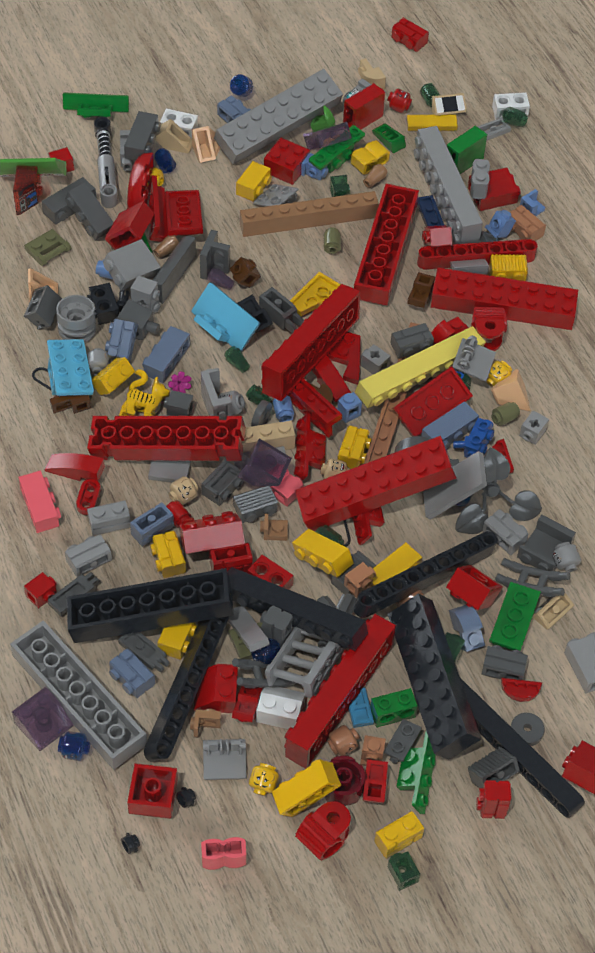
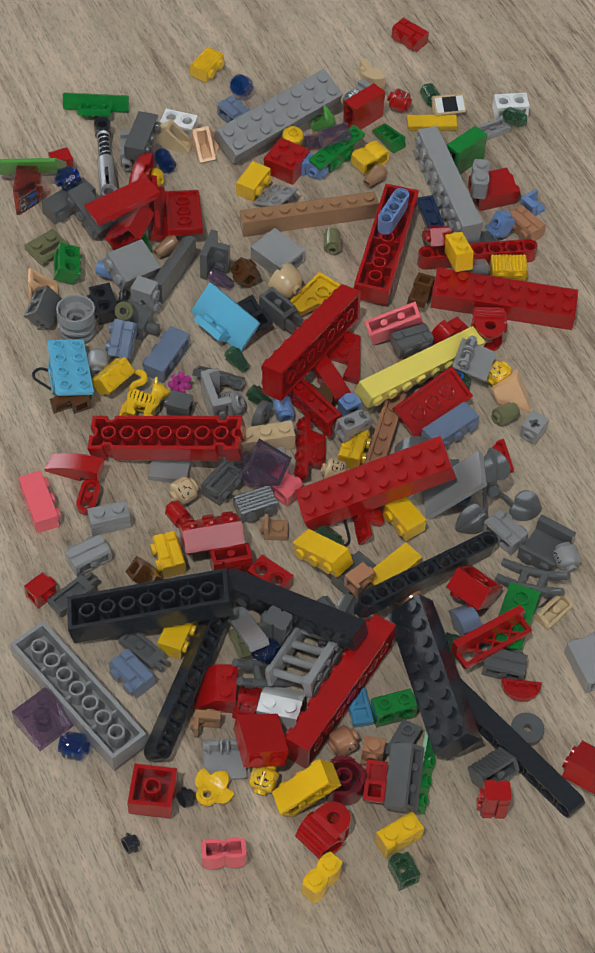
(67, 178): none -> clear blue head
(67, 263): none -> green brick
(122, 201): none -> red tile
(129, 307): none -> olive brick
(142, 571): none -> reddish brown brick
(151, 523): sand blue brick -> none
(207, 64): none -> yellow brick
(213, 784): none -> yellow plate
(234, 381): none -> dark grey hinge
(260, 740): none -> red brick
(276, 250): none -> light grey brick
(287, 280): none -> tan cylinder
(293, 134): none -> yellow head
(321, 877): none -> yellow brick
(339, 185): clear green brick -> none
(352, 425): none -> light grey leg
(375, 359): light grey brick -> none
(393, 211): none -> medium blue beam
(393, 321): none -> coral brick
(404, 777): none -> dark grey brick
(405, 518): none -> yellow brick
(459, 251): none -> yellow brick
(478, 438): blue brick -> none
(488, 630): none -> red fence

